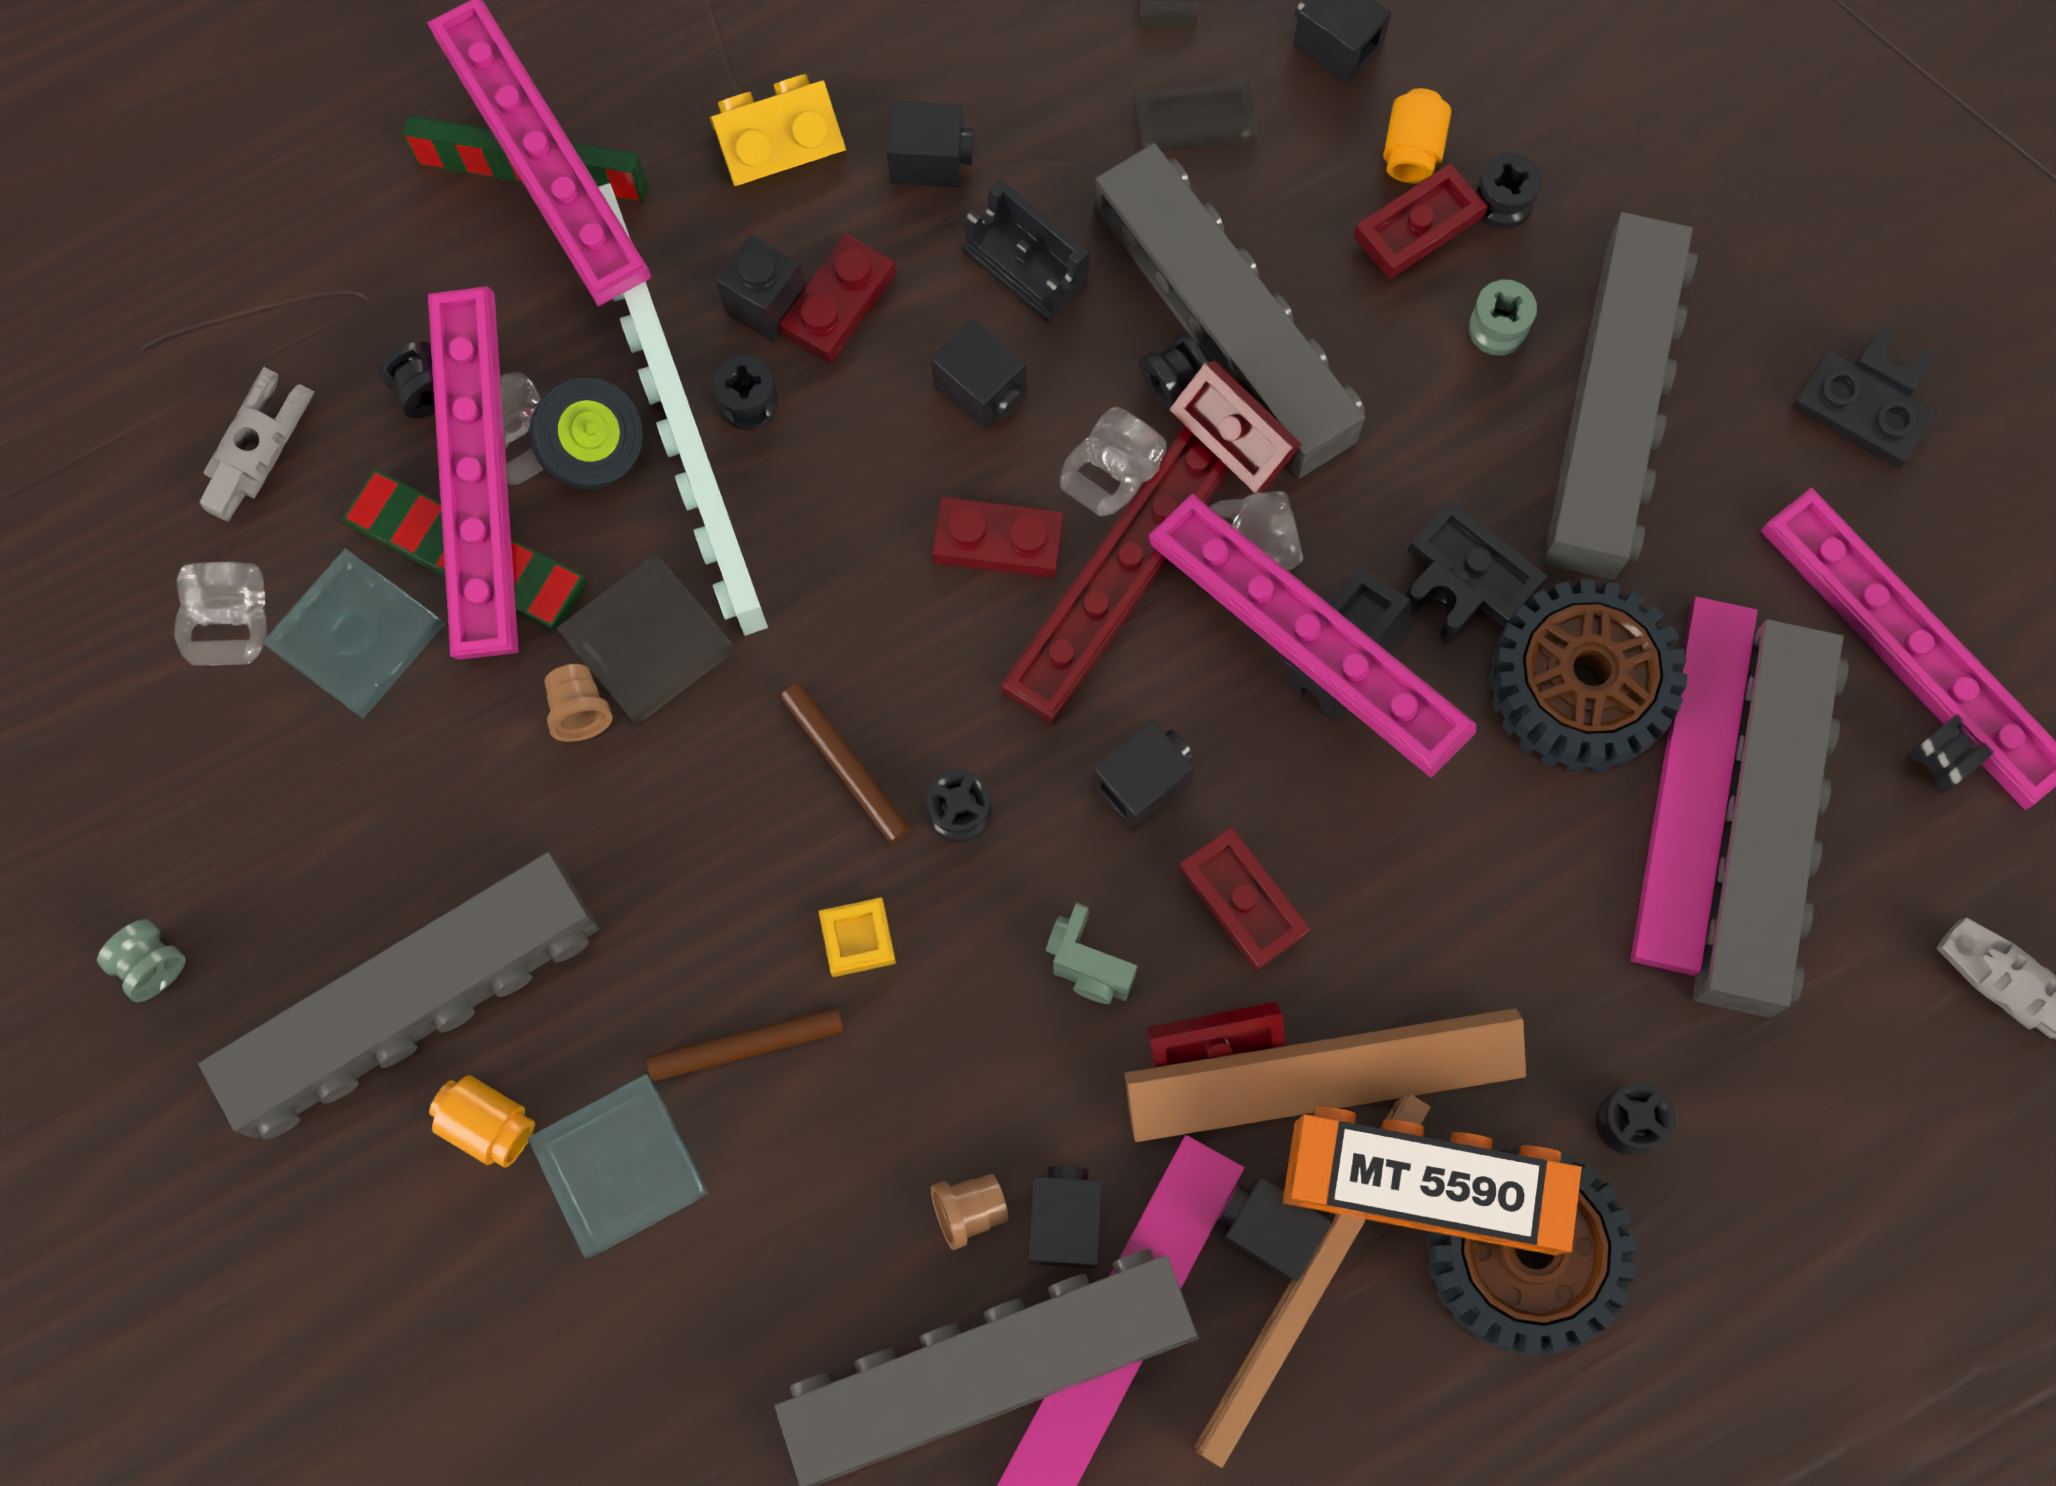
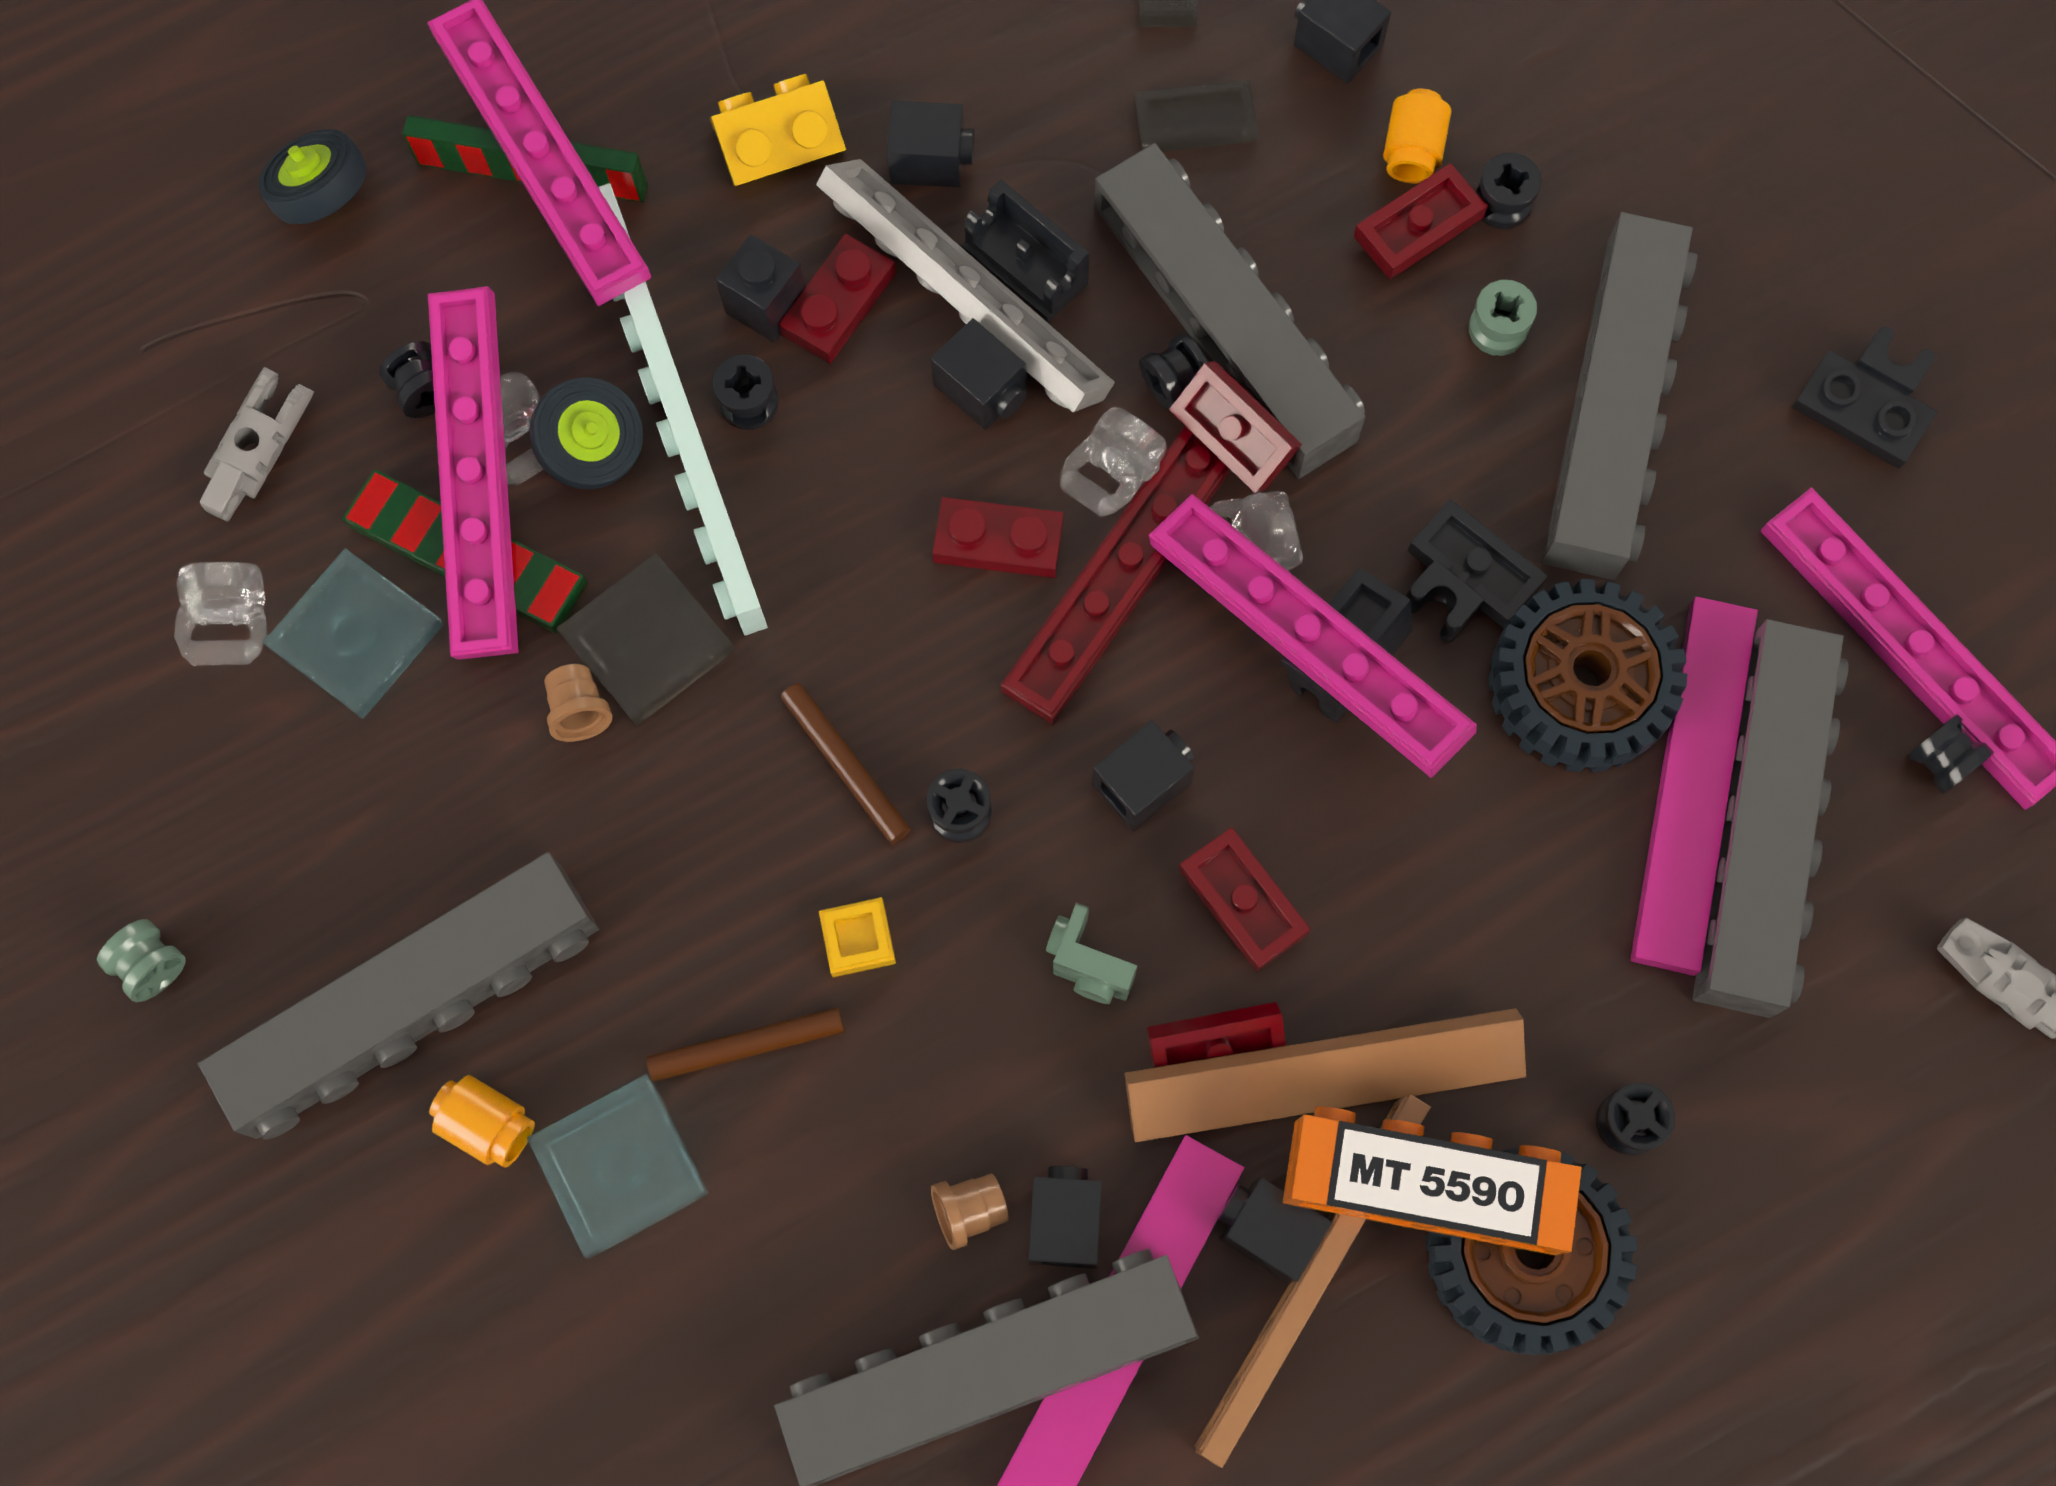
(312, 176): none -> black wheel
(961, 280): none -> light grey plate

